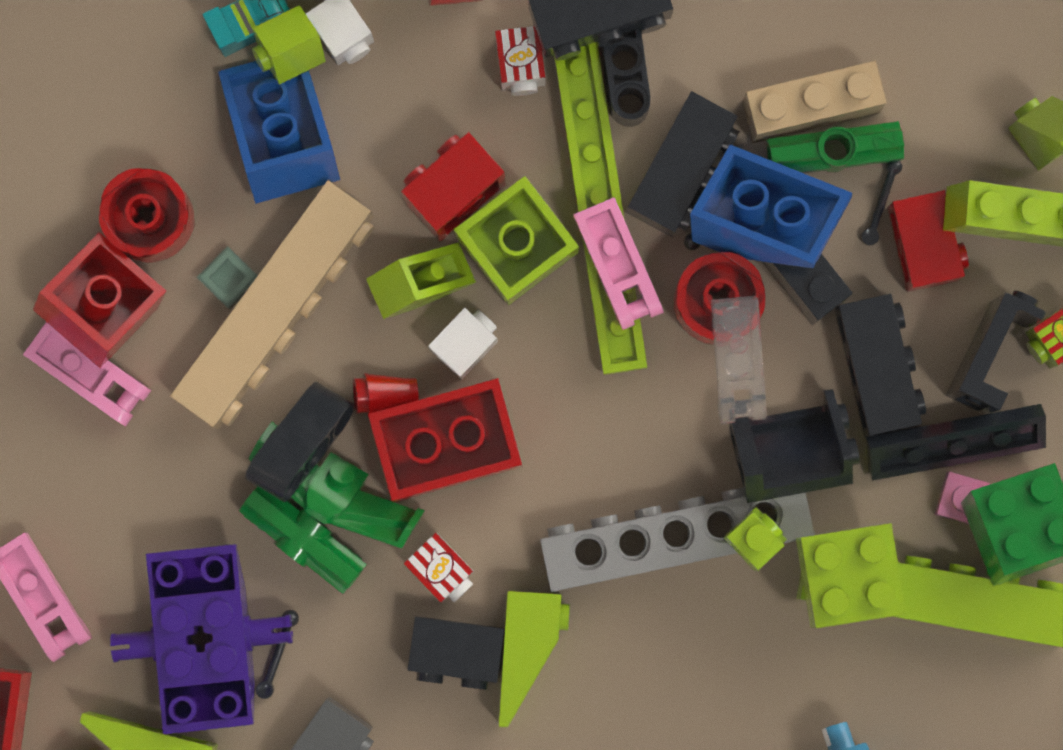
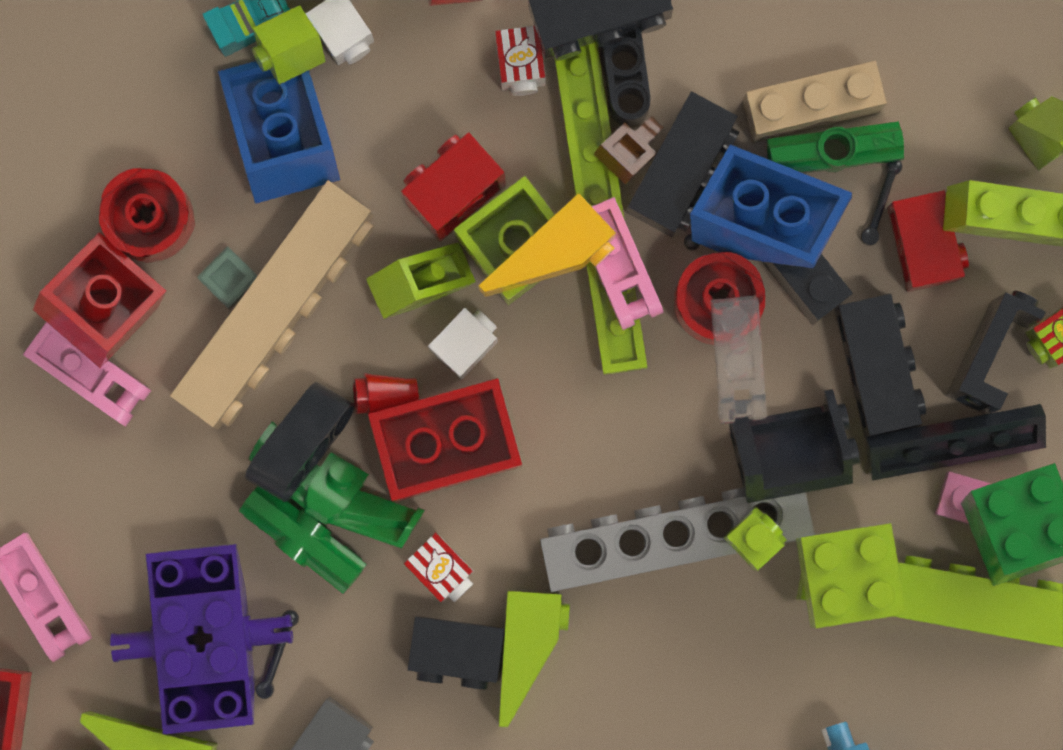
(559, 247): none -> yellow slope
(629, 150): none -> plate

